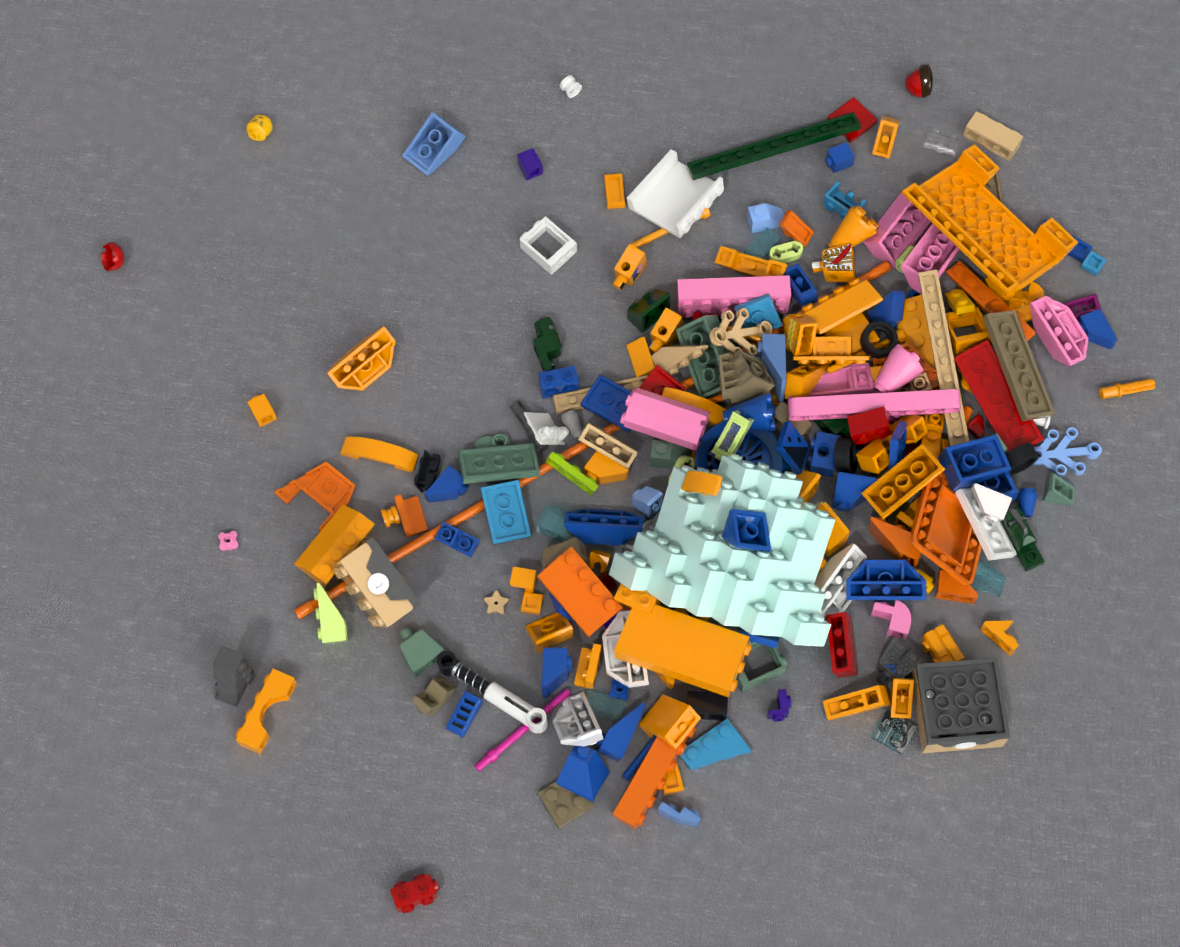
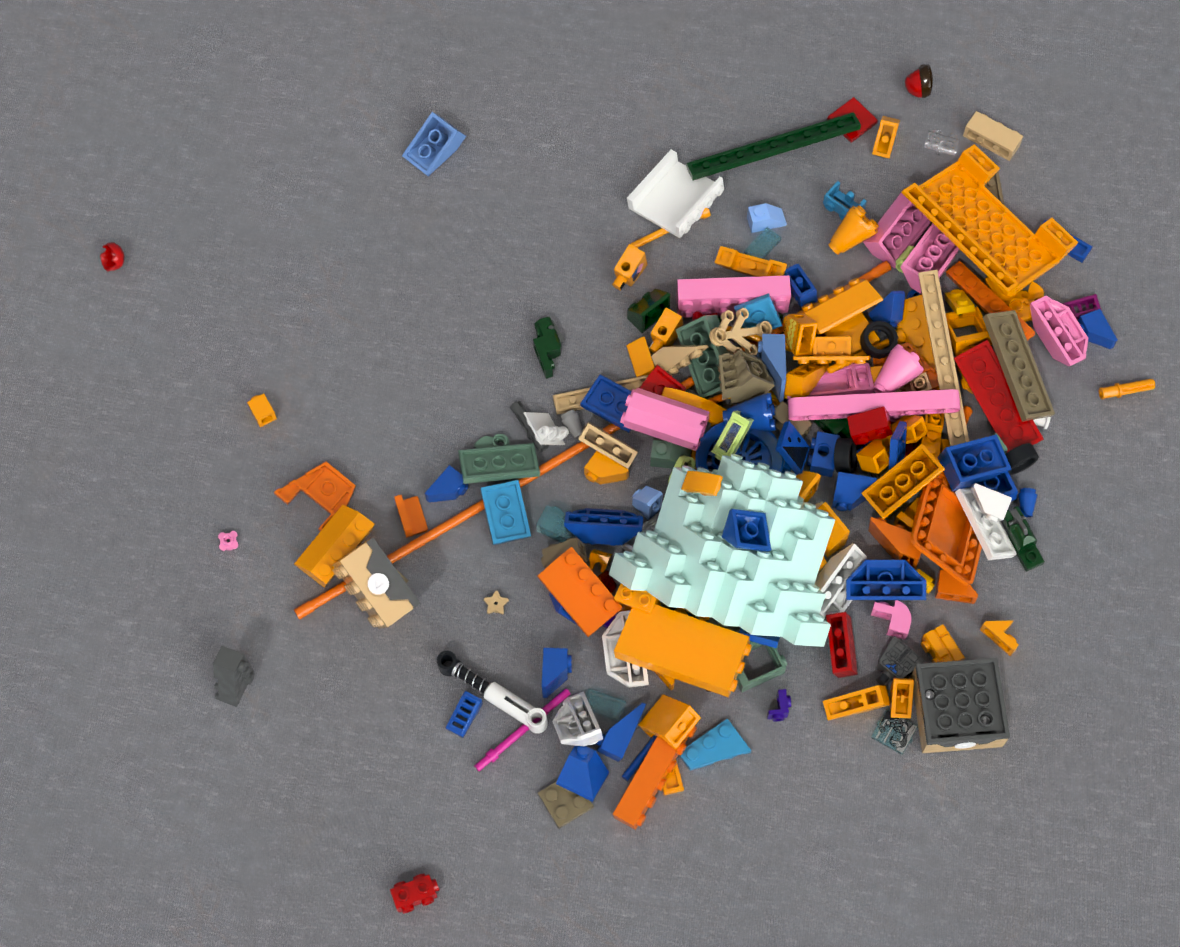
(259, 127): yellow head -> none
(277, 688): light orange arch -> none
(332, 622): yellowish green slope -> none
(364, 361): light orange wedge -> none
(380, 451): light orange slope -> none
(390, 516): light orange wheel -> none
(419, 650): sand green torso -> none
(424, 477): black hinge -> none
(434, 696): dark tan brick -> none
(457, 539): blue slope -> none
(523, 578): light orange panel -> none
(529, 164): dark purple panel -> none
(532, 603): light orange tile -> none
(549, 631): light orange slope -> none
(558, 381): blue brick -> none
(560, 257): white window -> none
(570, 86): white wheel -> none
(572, 473): lime plate -> none
(588, 667): light orange bracket -> none
(614, 191): light orange tile -> none
(614, 693): blue plate -> none
(685, 817): medium blue slope -> none
(708, 705): black hinge -> none
(785, 252): yellowish green beam -> none
(795, 228): orange tile -> none
(837, 264): torso -> none
(839, 157): blue brick -> none
(976, 427): red tile -> none
(988, 579): clear light blue slope -> none
(1058, 491): sand green slope -> none
(1063, 454): light blue plant -> none
(1093, 263): dark azure plate -> none

